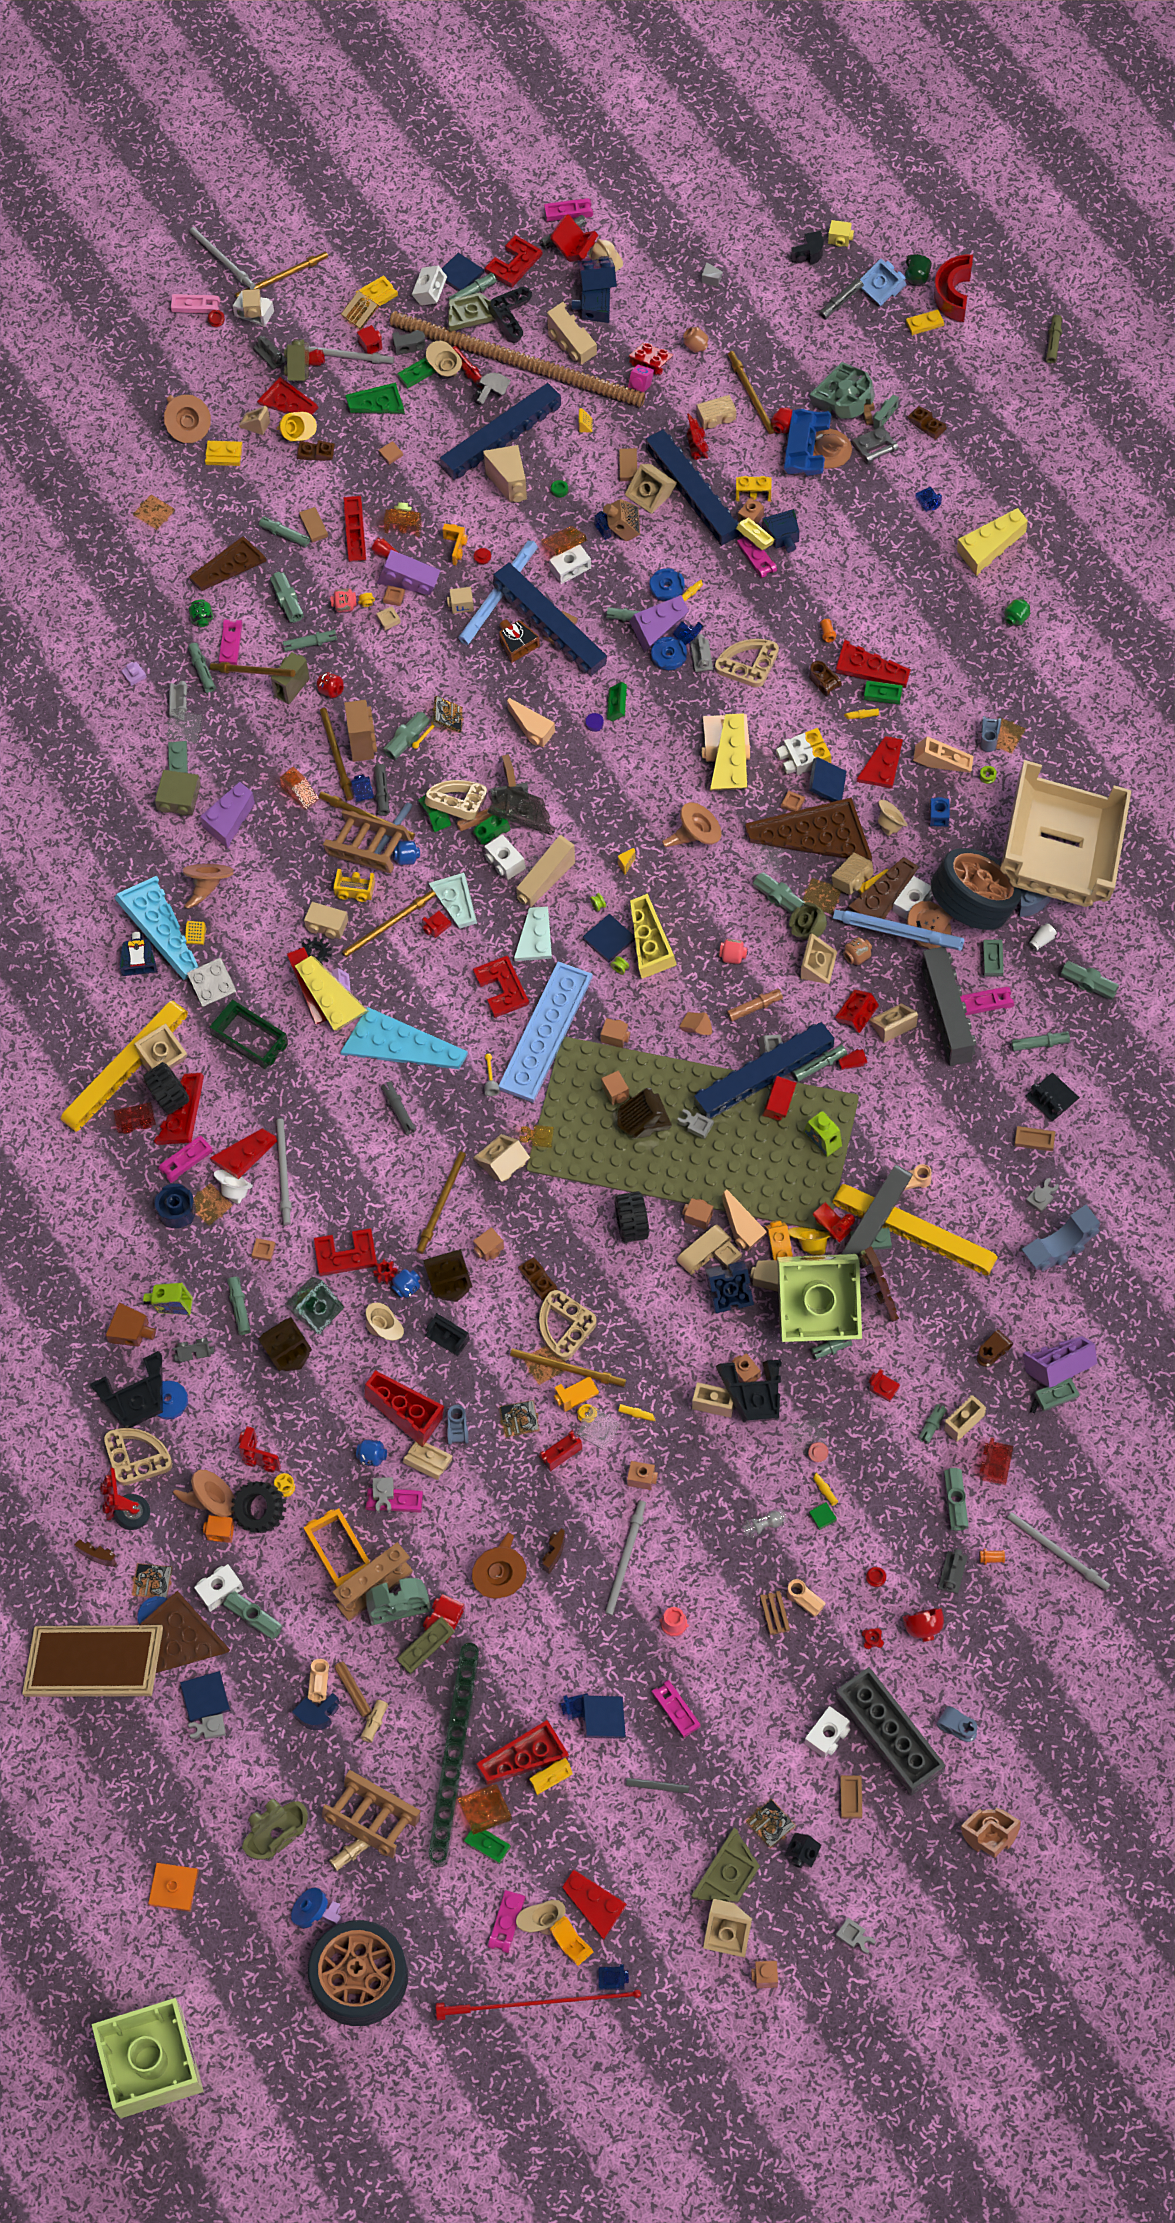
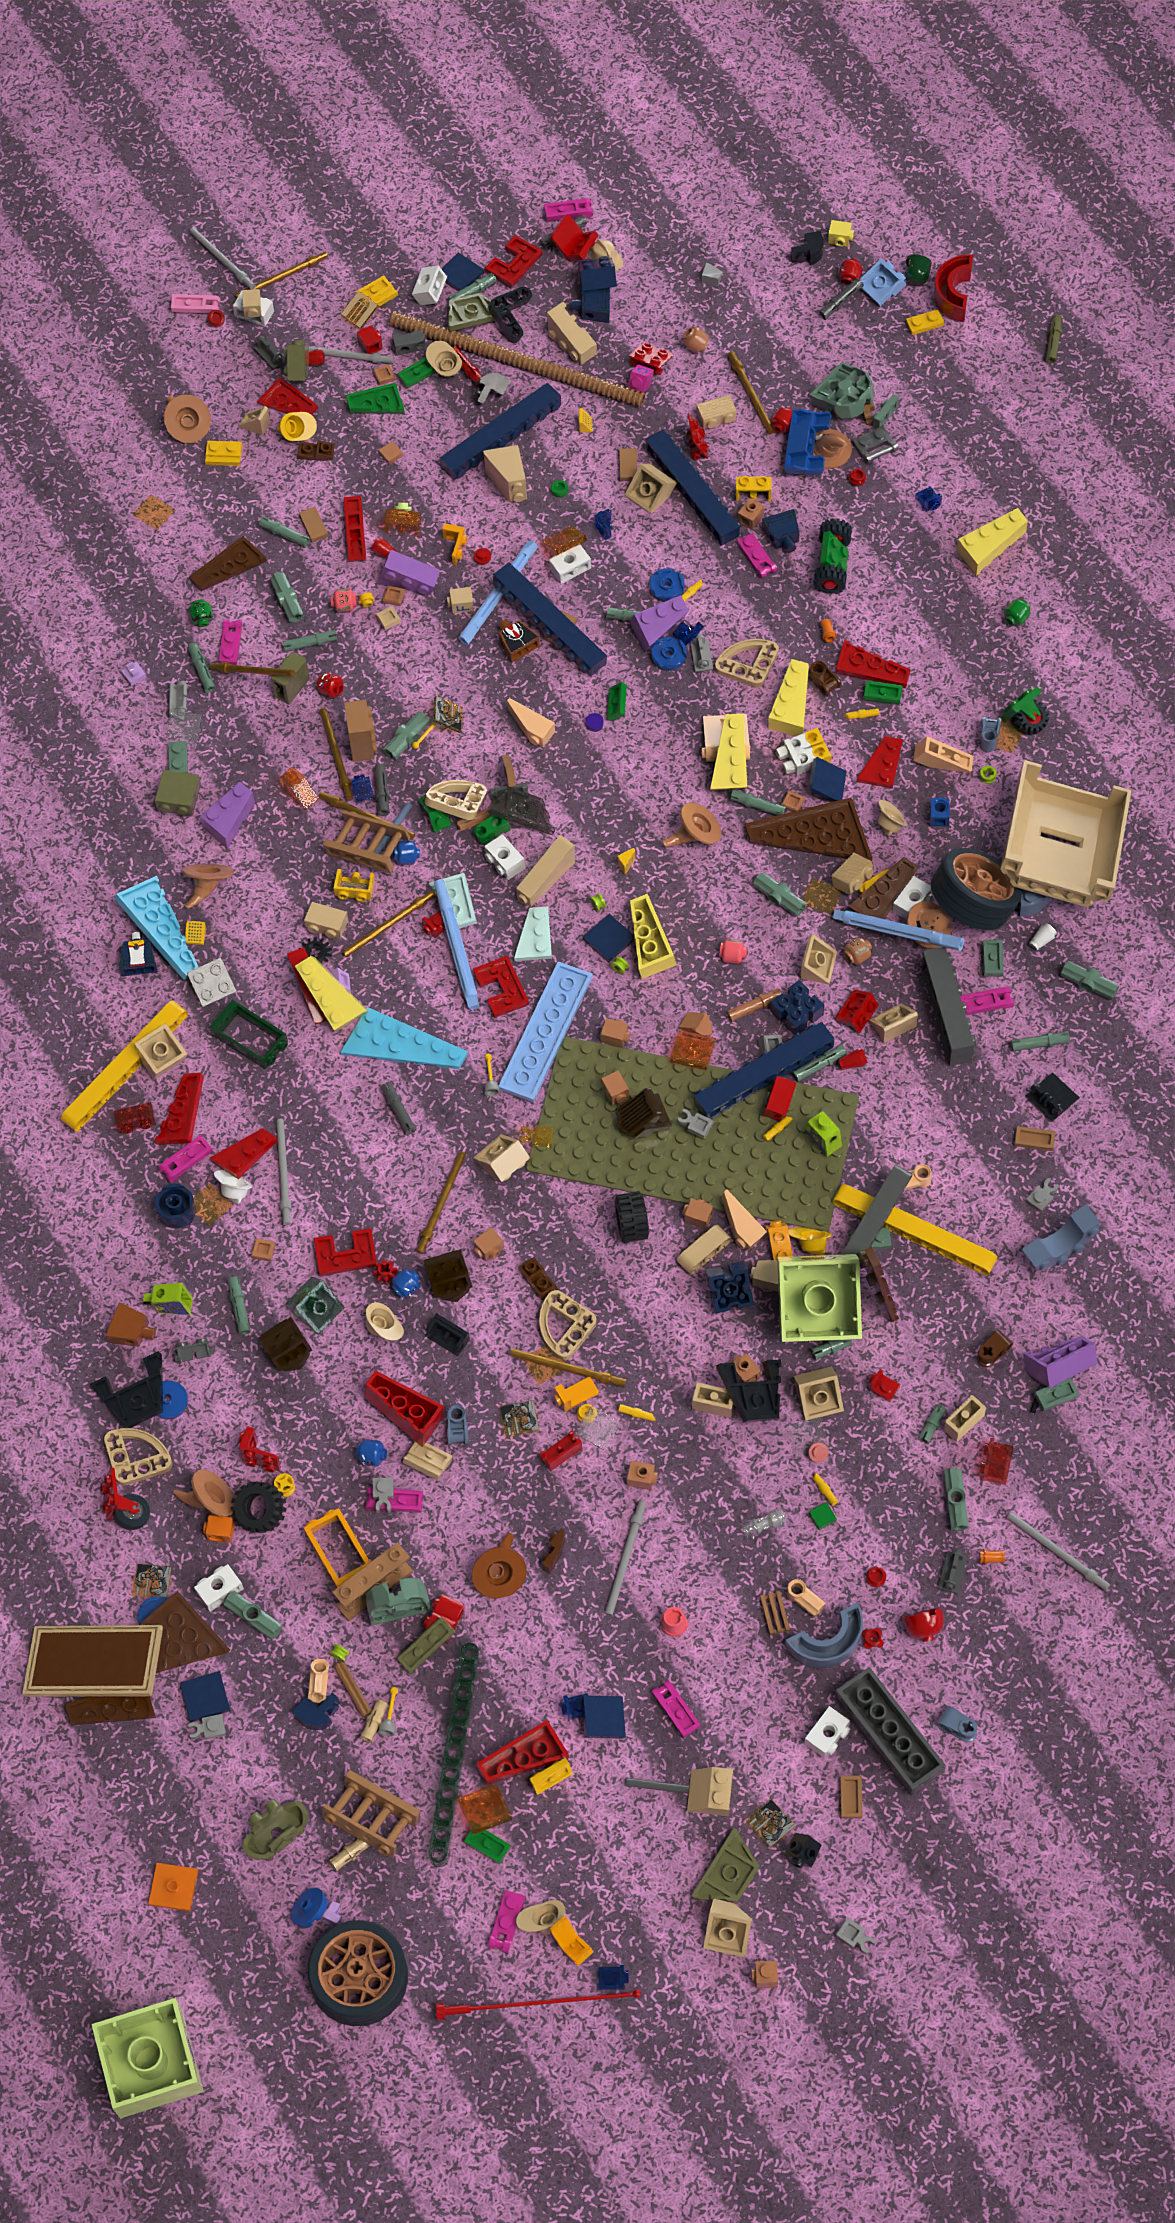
(99, 1555): reddish brown slope -> none
(109, 1709): none -> reddish brown wing
(166, 1088): black tyre -> none
(339, 1653): none -> lime bush
(384, 374): none -> nougat tile
(387, 1726): none -> light grey hinge
(456, 945): none -> light blue piece
(594, 1902): red wing -> none
(623, 519): medium nougat torso -> none
(693, 1050): none -> clear orange tile
(710, 1791): none -> tan slope
(727, 1254): tan plate -> none
(755, 533): light yellow plate -> none
(755, 802): none -> sand green pin
(765, 859): clear piece -> none
(777, 1128): none -> yellow piece
(790, 705): none -> light yellow wedge
(797, 1008): none -> dark blue brick
(807, 921): olive cylinder -> none
(819, 1393): none -> tan slope
(832, 573): none -> plate
(832, 1651): none -> sand blue brick
(837, 1227): red hinge -> none
(849, 271): none -> red head
(857, 477): none -> red plate
(924, 421): reddish brown slope -> none
(990, 1830): nougat brick -> none
(1027, 712): none -> plate

